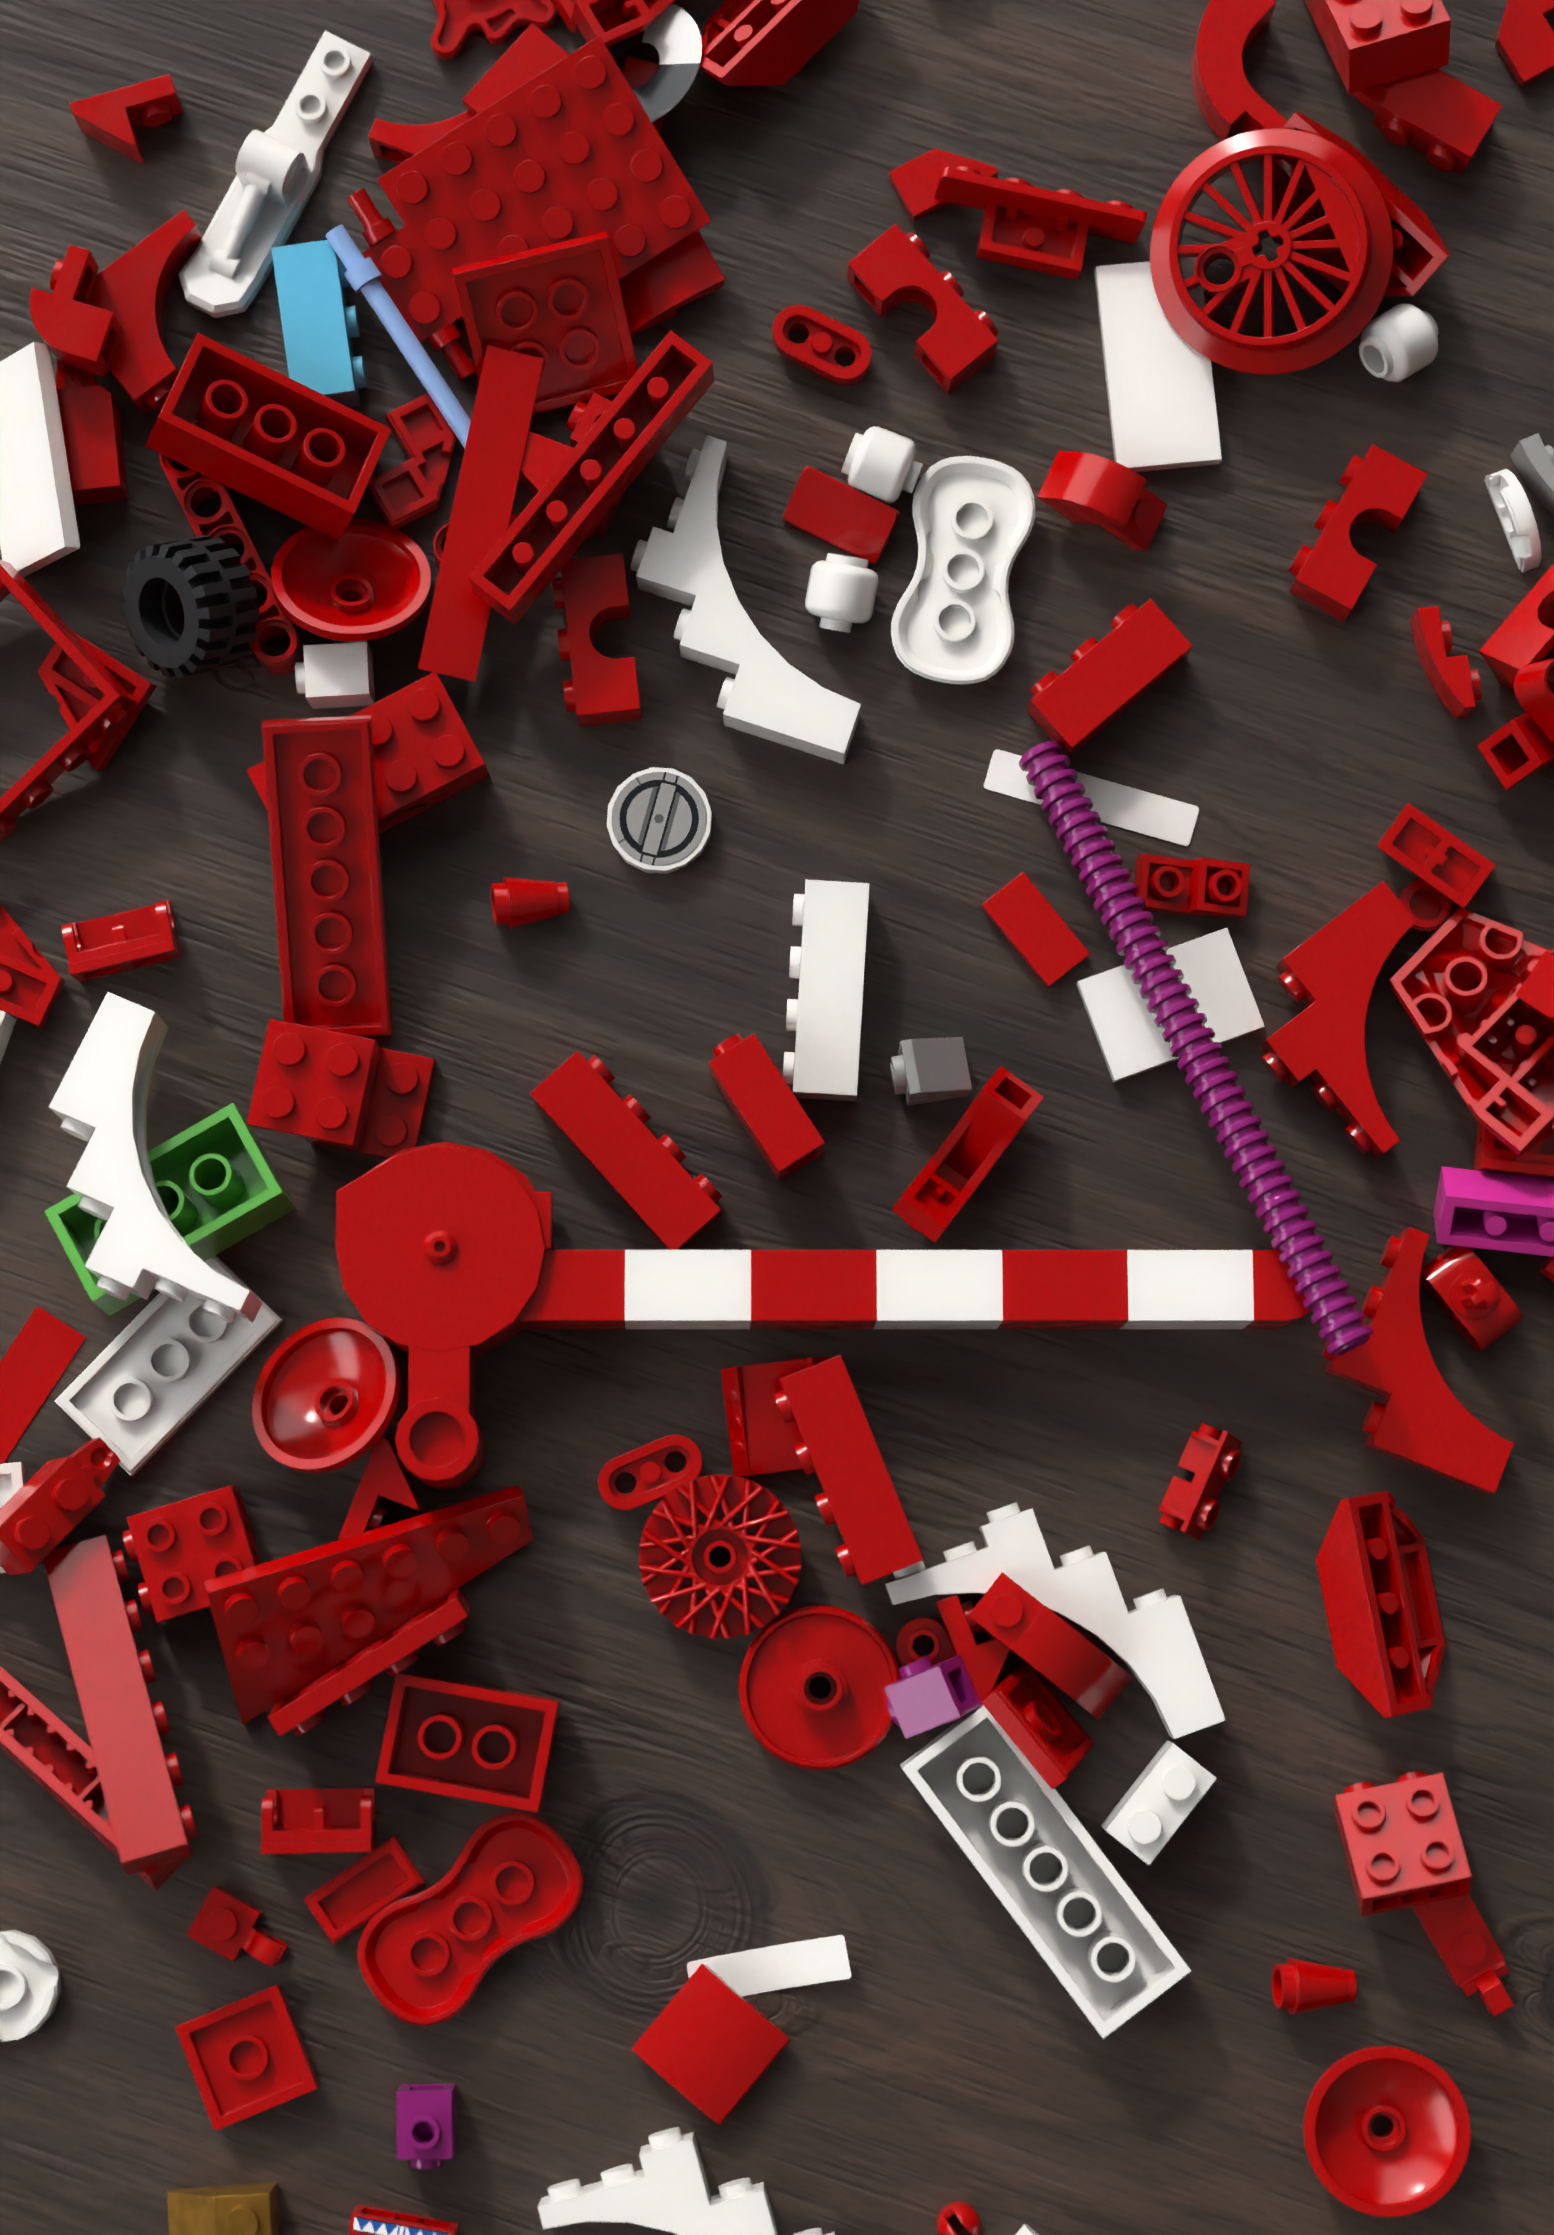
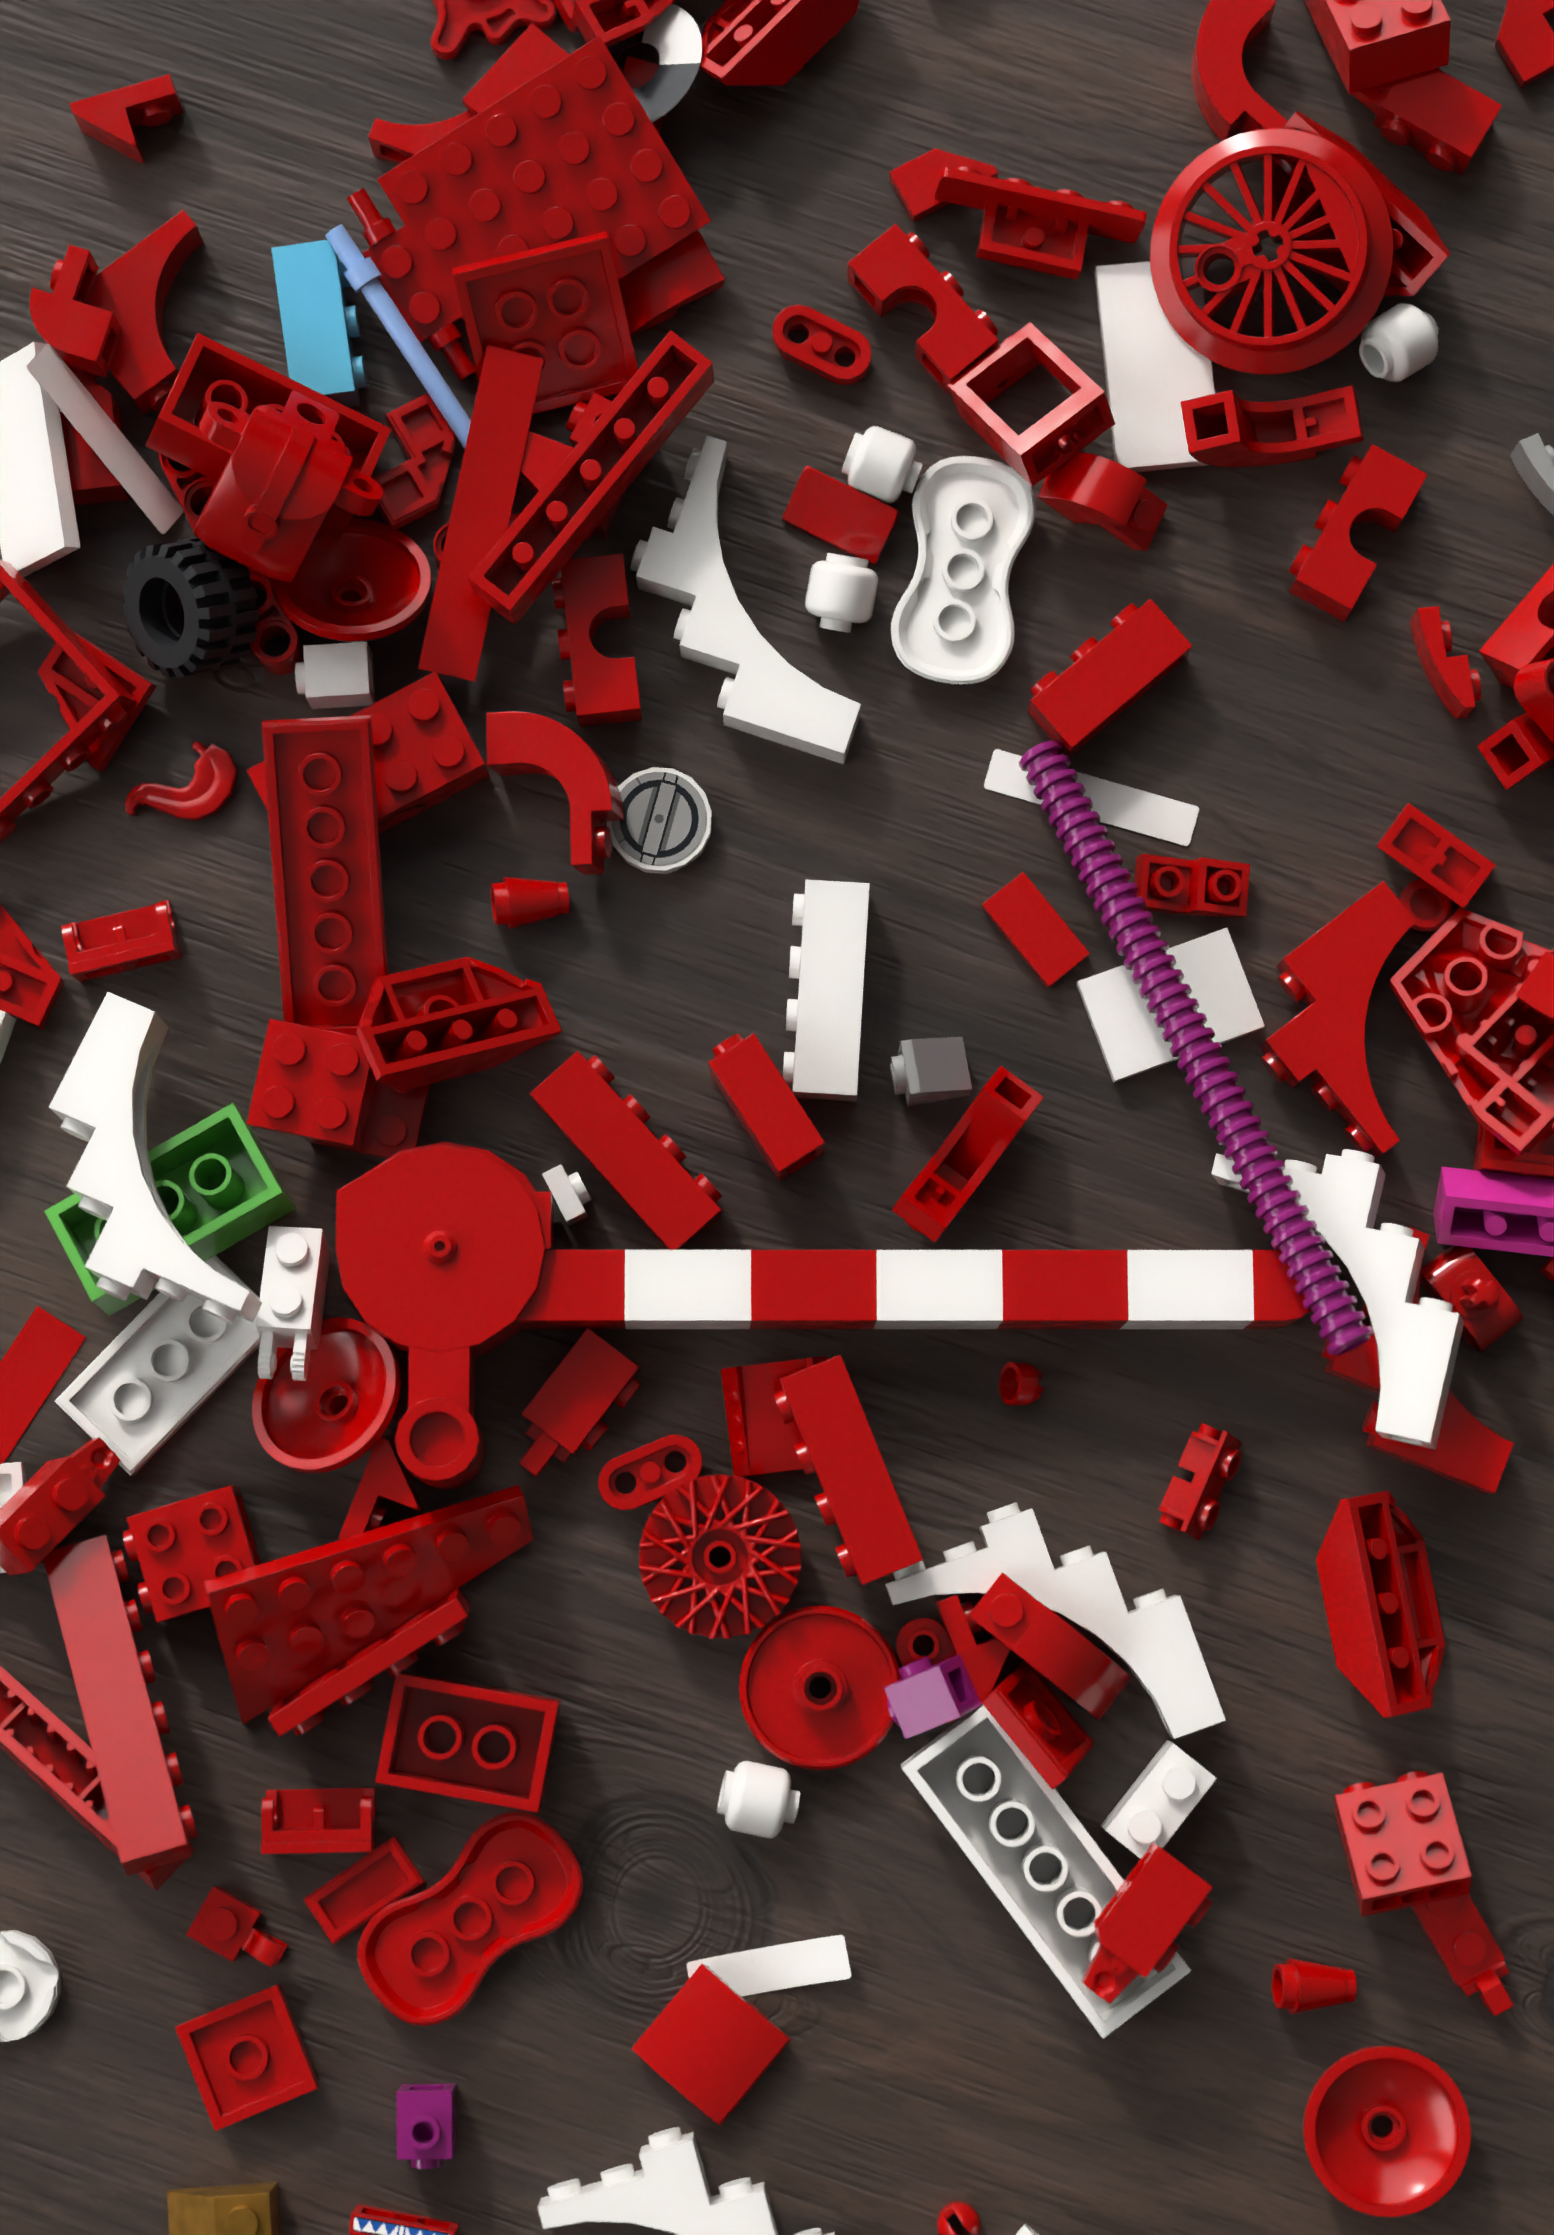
(105, 438): none -> white sticker
(203, 797): none -> red piece
(273, 183): white piece -> none
(278, 484): none -> red piece
(292, 1297): none -> white hinge
(451, 1021): none -> red wedge
(539, 745): none -> red arch
(568, 1193): none -> white plate
(576, 1400): none -> red hinge
(757, 1799): none -> white head
(1020, 1384): none -> red hinge
(1038, 448): none -> red window
(1143, 1921): none -> red hinge
(1253, 434): none -> red arch
(1413, 1340): none -> white arch
(1516, 518): white tile -> none

